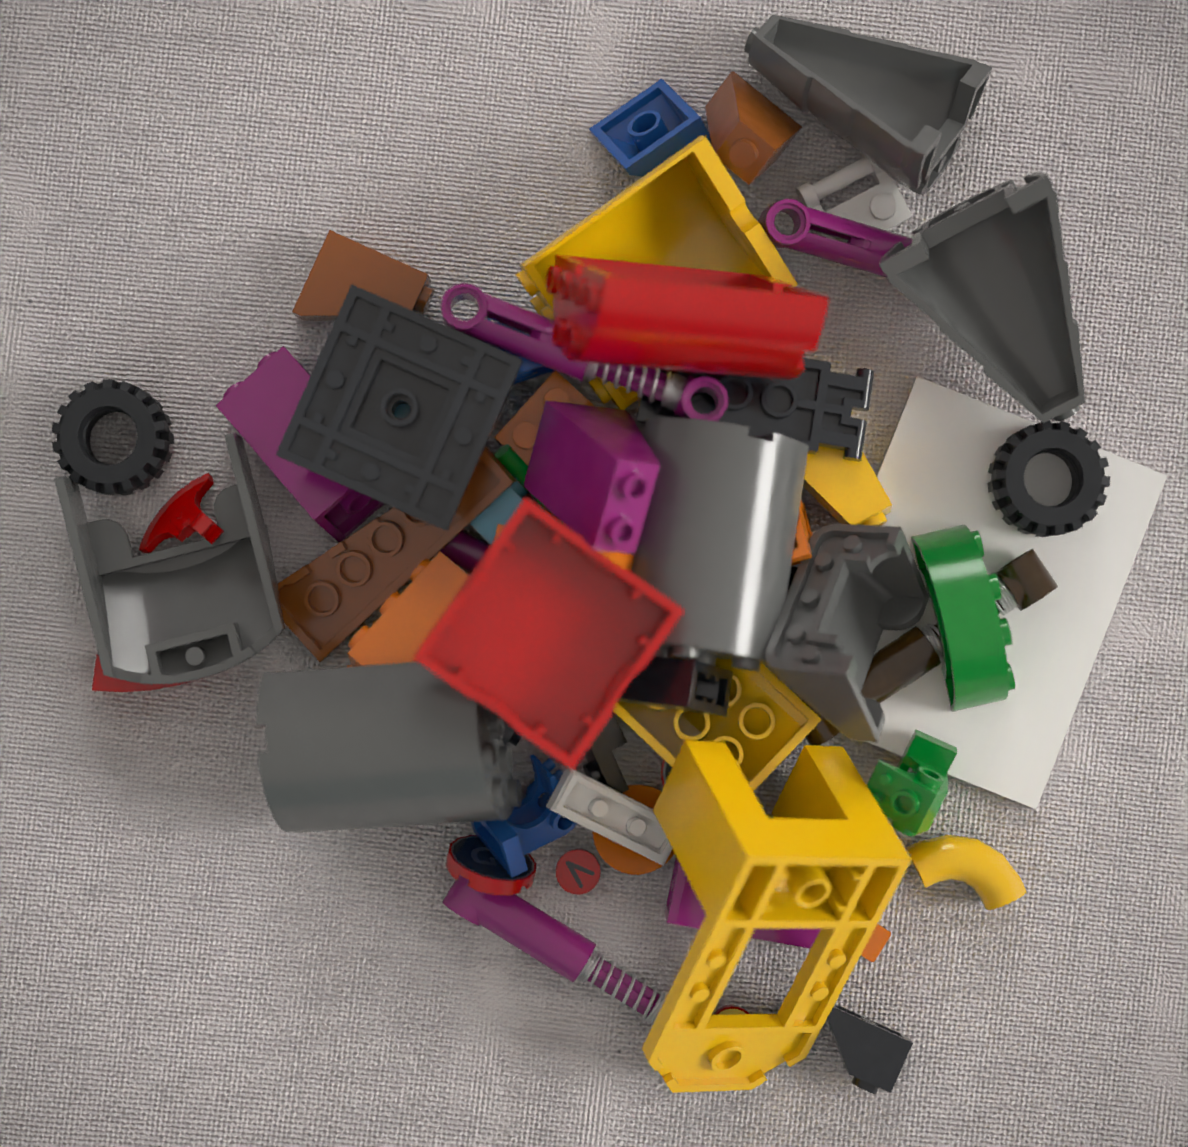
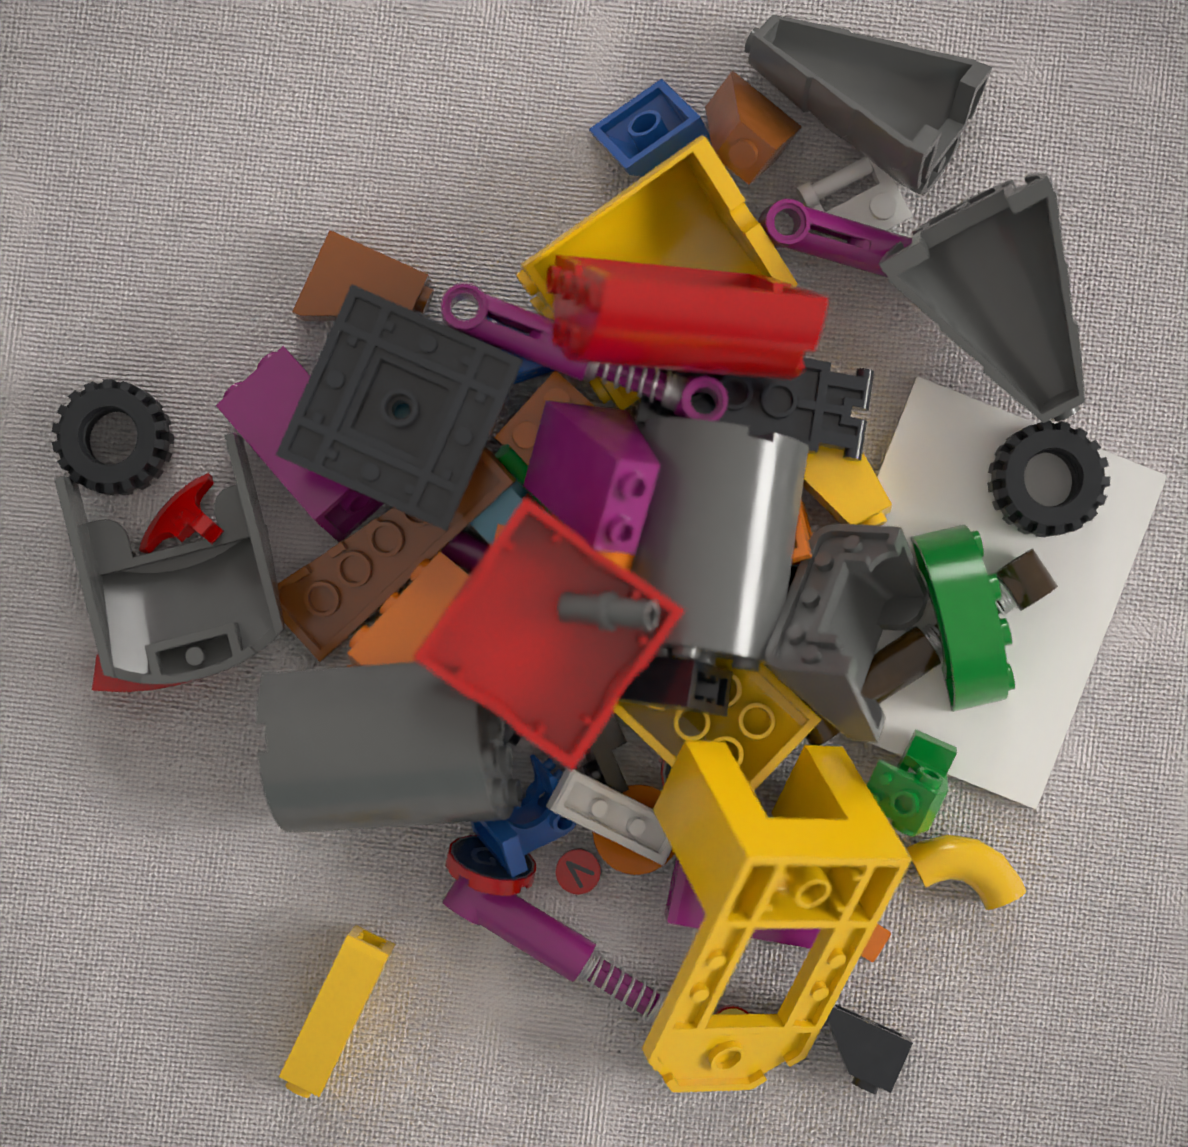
(336, 1012): none -> yellow slope
(608, 611): none -> dark grey pin

